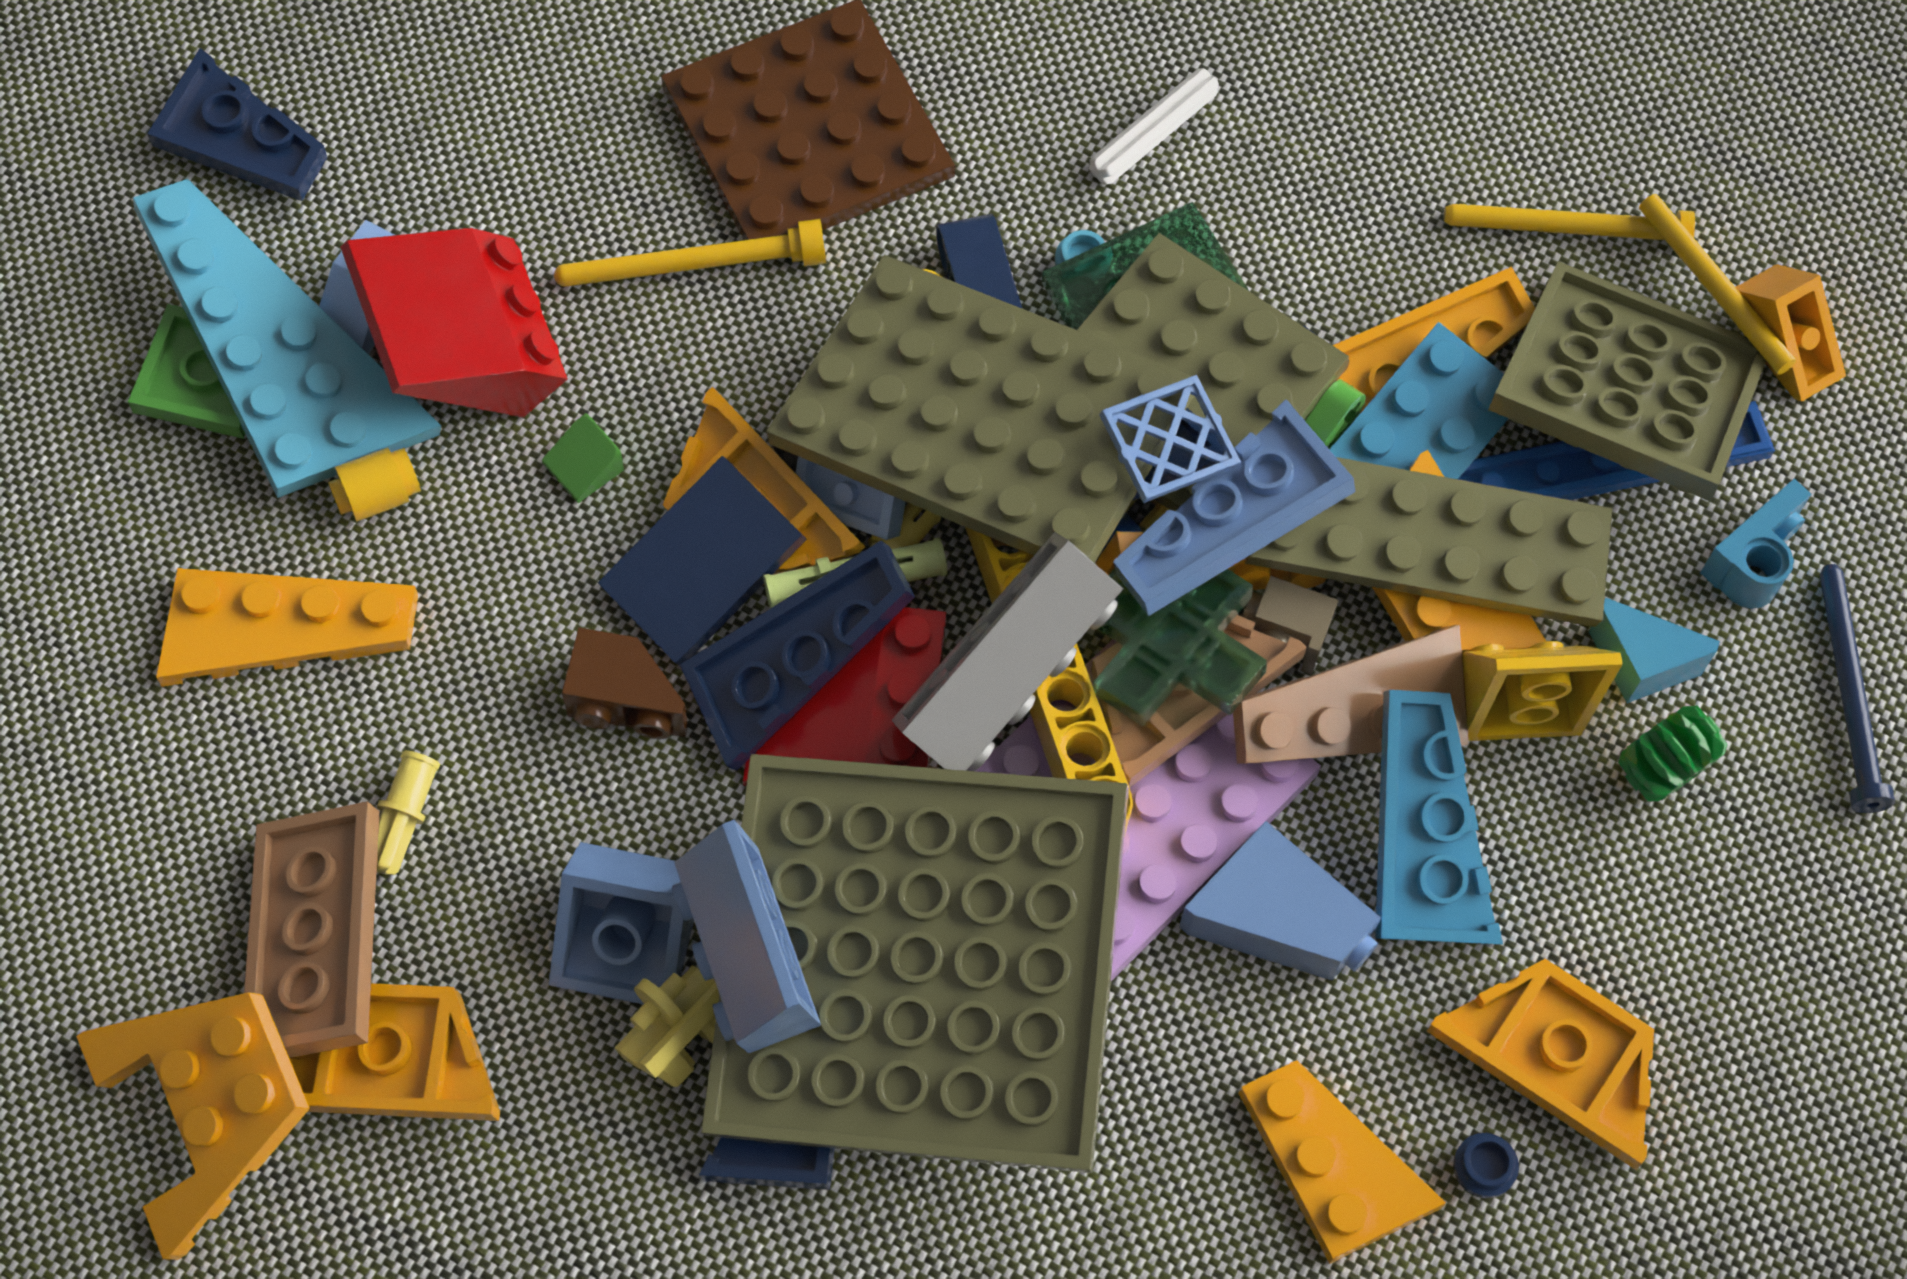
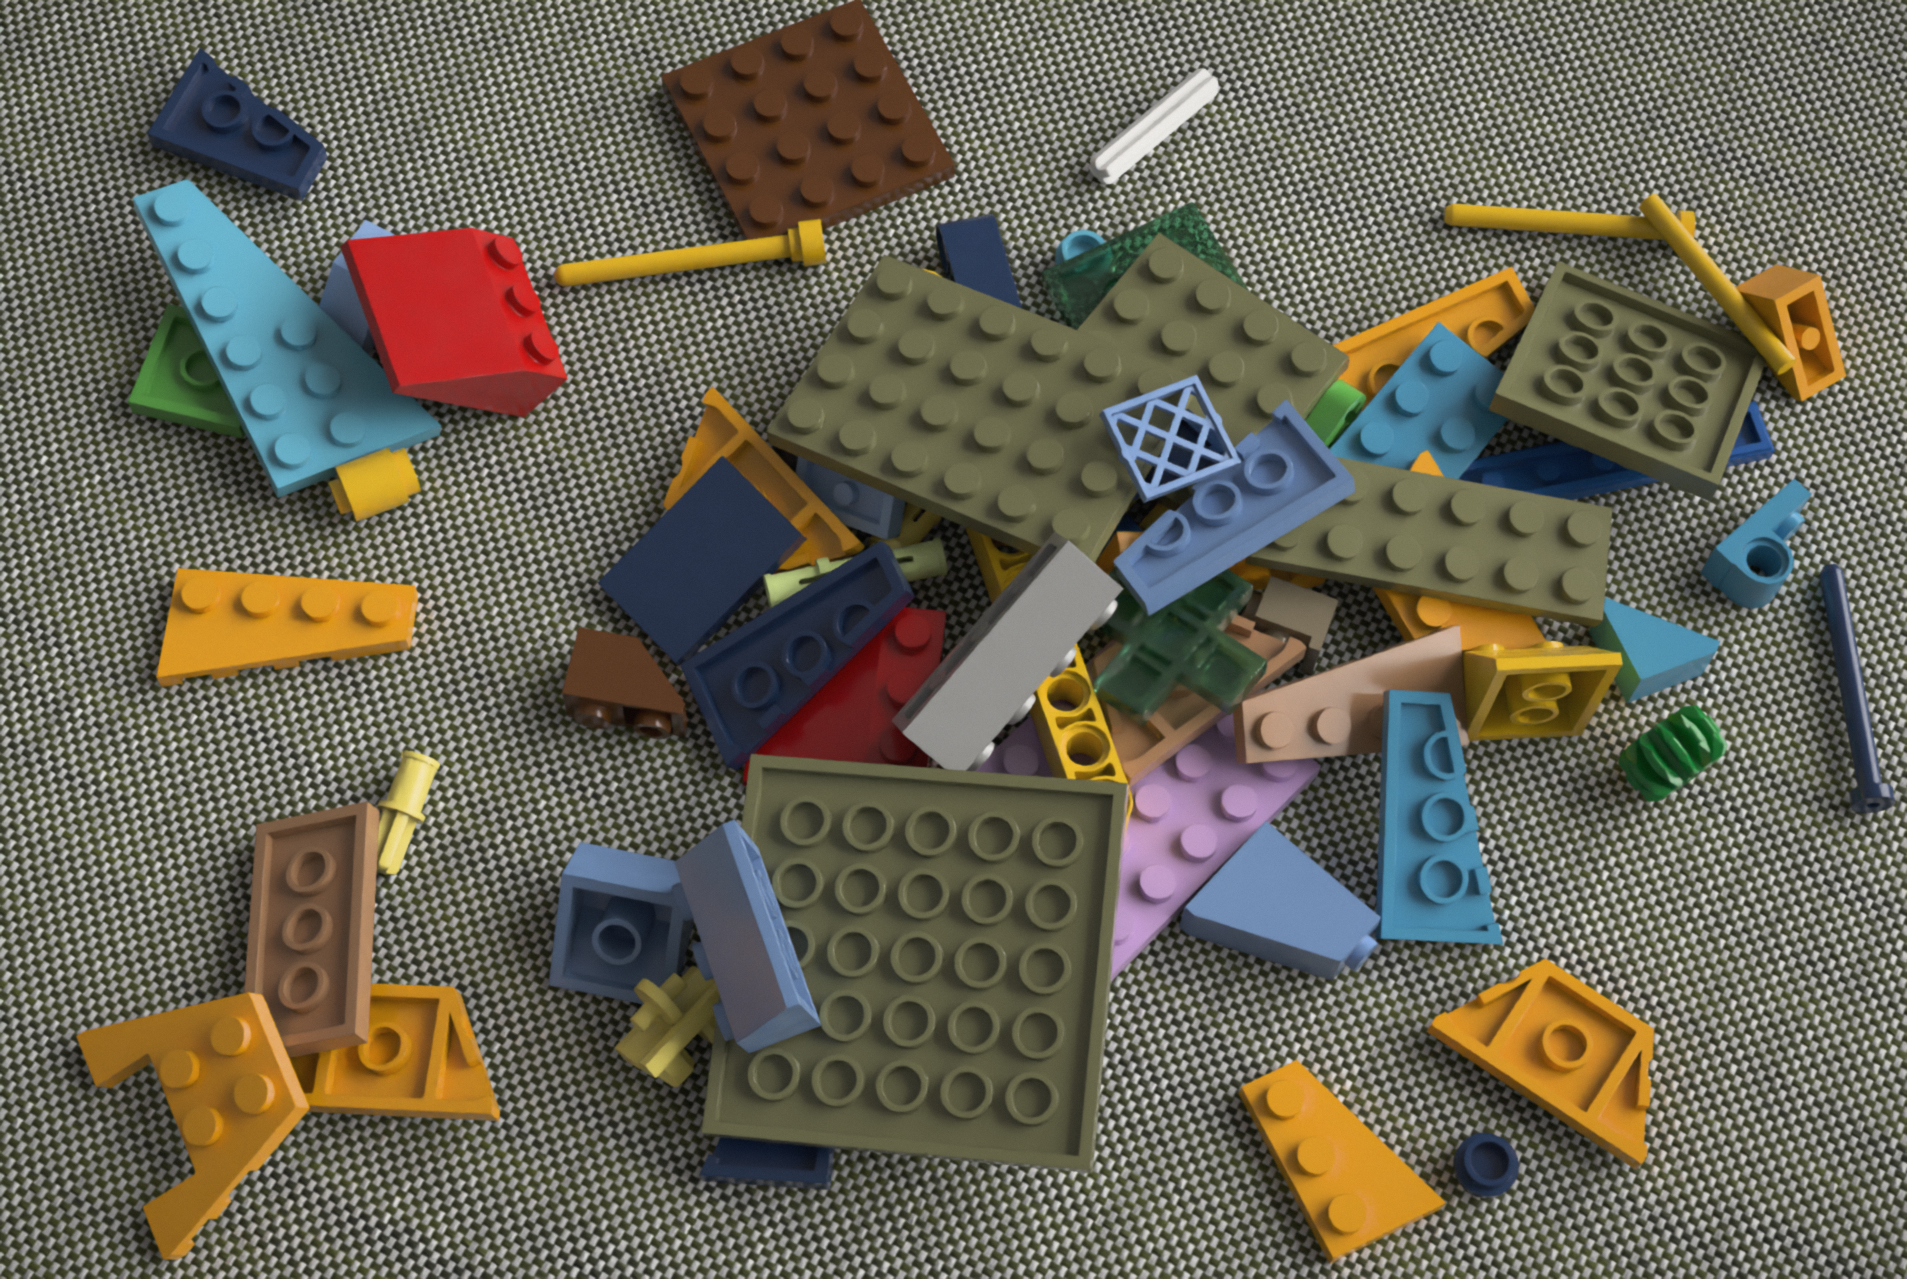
(584, 459): bright green slope -> none

